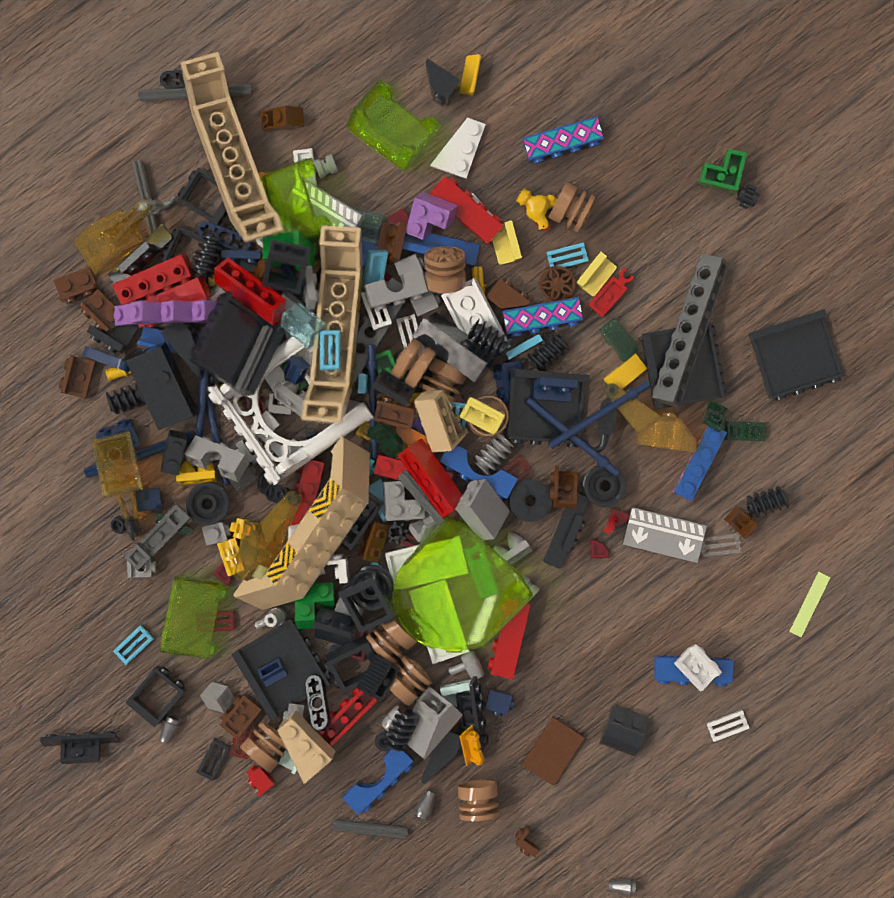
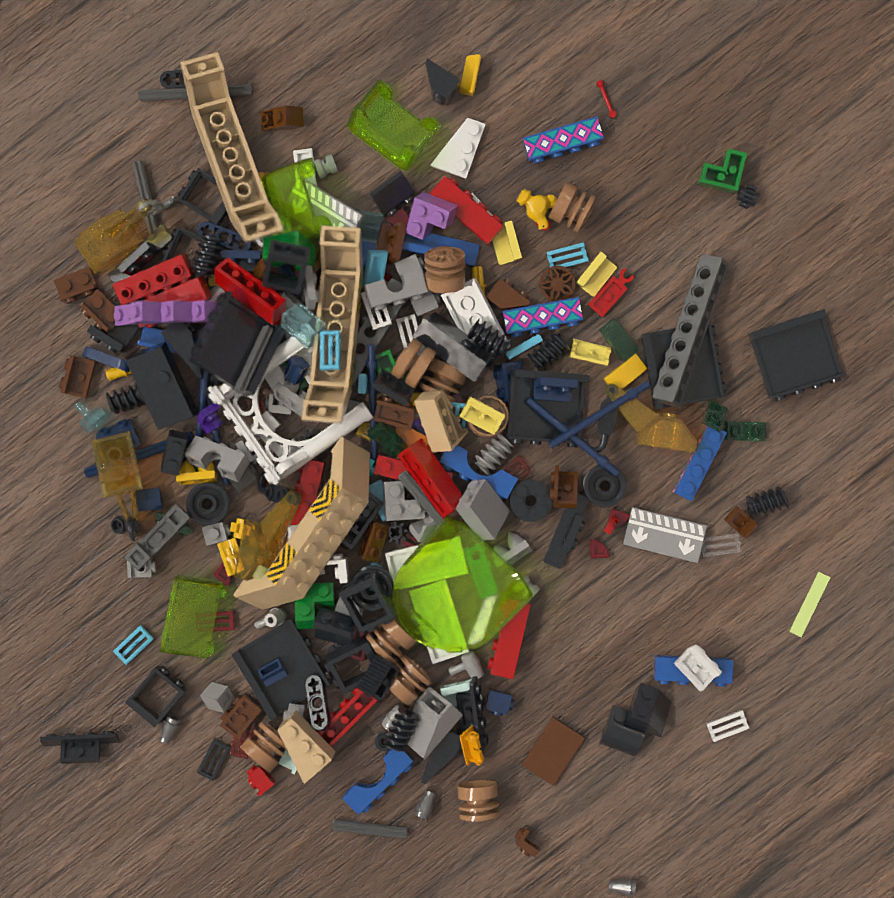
(91, 419): none -> clear light blue piece
(209, 419): none -> dark purple bracket
(392, 194): none -> black slope
(590, 352): none -> light yellow hinge
(612, 114): none -> red hinge
(648, 710): none -> black slope

